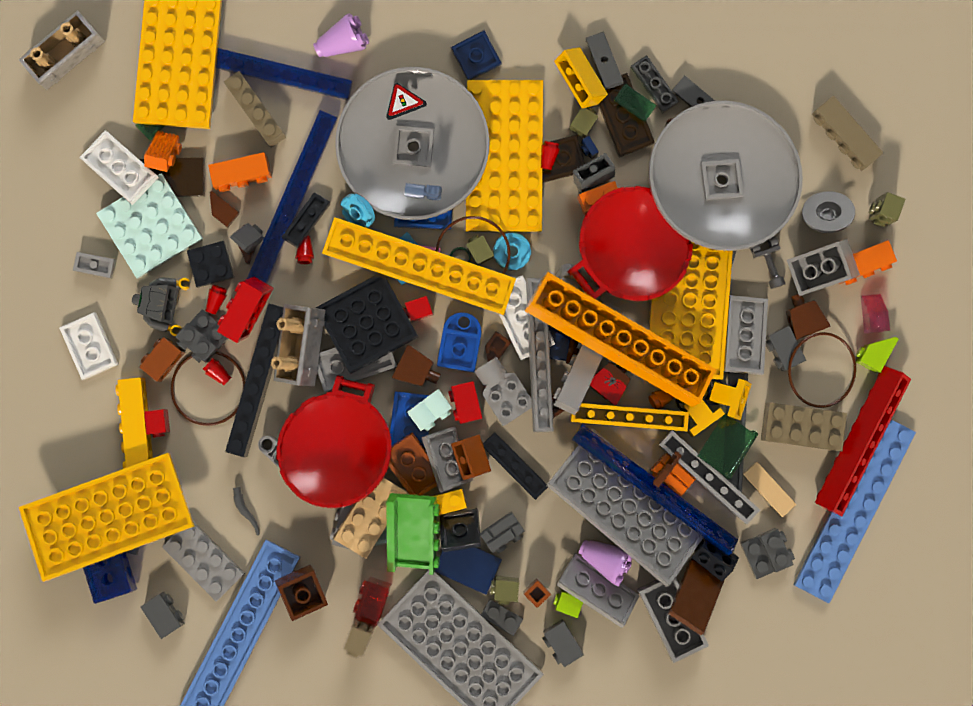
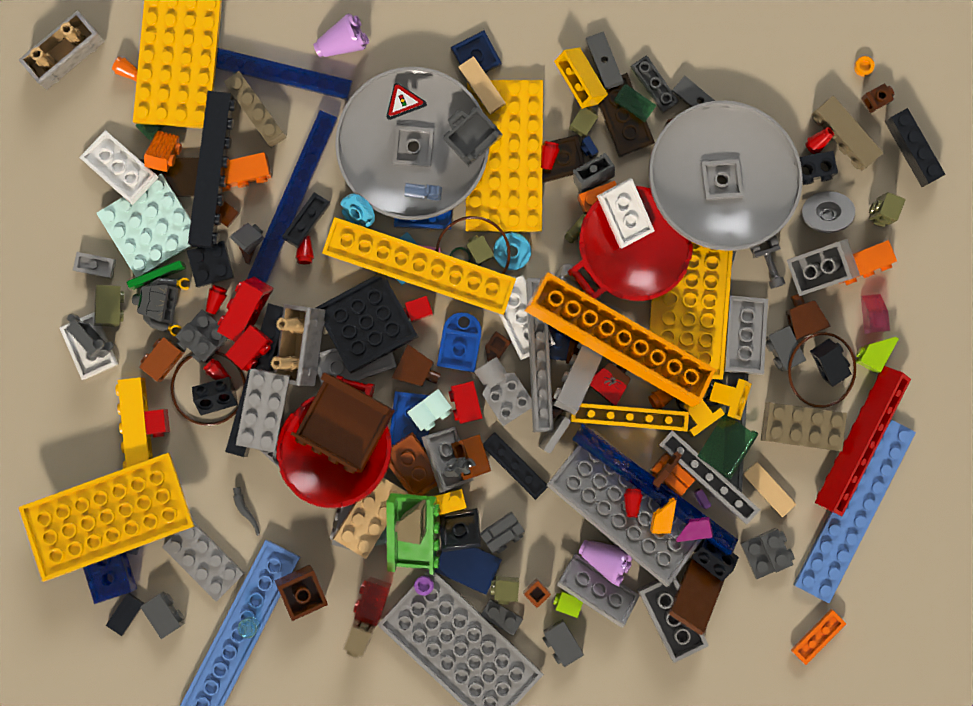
(88, 337): none -> dark grey piece
(108, 305): none -> olive brick
(125, 68): none -> orange cone
(125, 614): none -> black tile
(164, 271): none -> green tile
(211, 170): none -> black brick
(214, 396): none -> black brick
(245, 629): none -> clear light blue wheel
(249, 348): none -> red brick
(262, 410): none -> light grey plate
(343, 424): none -> reddish brown panel
(412, 524): none -> dark tan slope
(423, 585): none -> medium lavender tile
(458, 465): none -> dark grey plate
(471, 135): none -> dark grey piece
(481, 85): none -> tan tile
(552, 438): none -> light grey tile
(573, 234): none -> olive piece
(625, 213): none -> white tile
(632, 501): none -> red cone
(663, 518): none -> light orange tile
(696, 529): none -> magenta tile
(702, 499): none -> medium lavender tile
(813, 163): none -> black brick
(818, 141): none -> red cone
(818, 637): none -> orange plate
(831, 362): none -> black brick
(864, 66): none -> light orange tile
(874, 102): none -> reddish brown brick
(914, 147): none -> black brick

